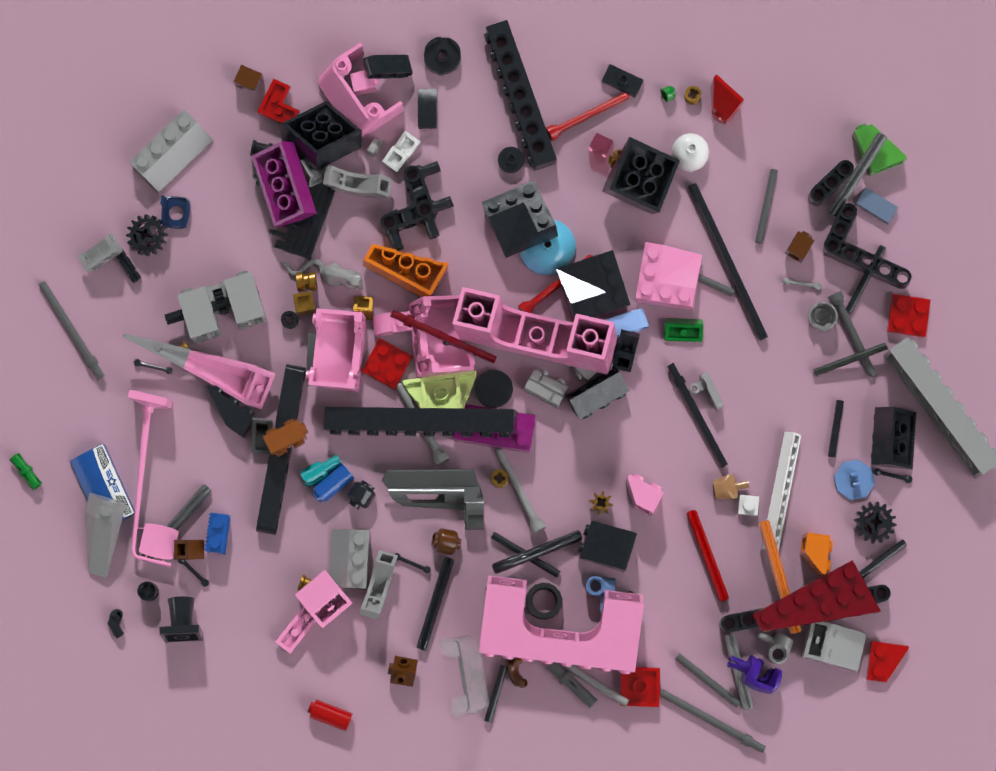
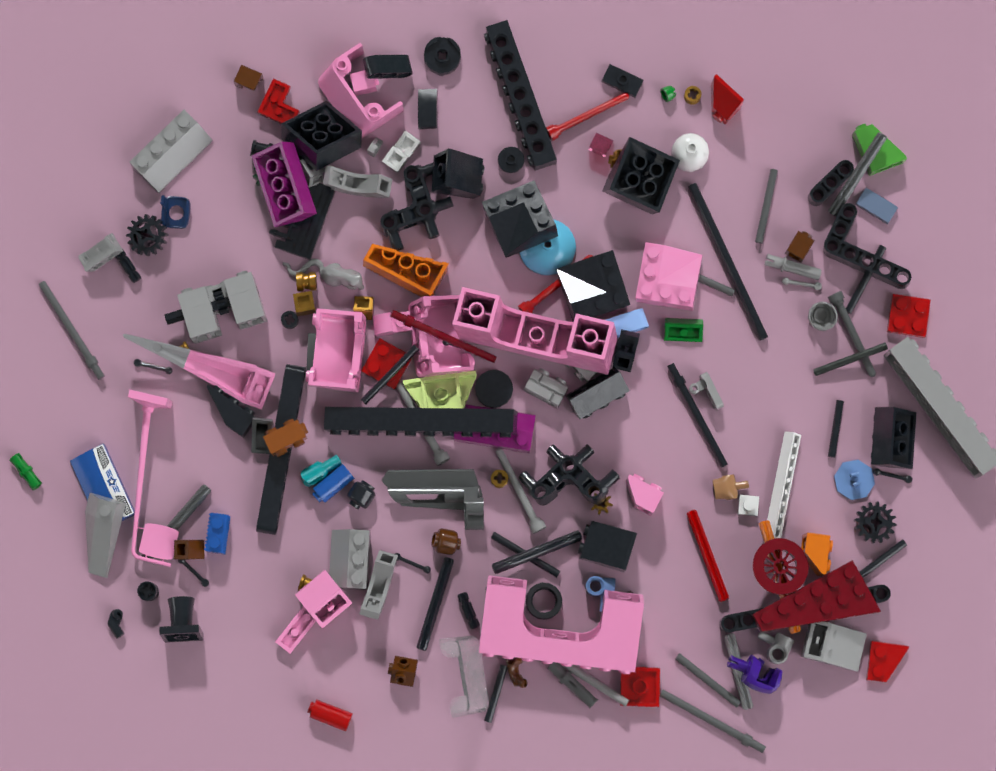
(390, 374): none -> black bar
(457, 174): none -> black slope
(468, 610): none -> black axle
(558, 478): none -> black pin
(791, 549): none -> dark red piece
(793, 267): none -> light grey axle

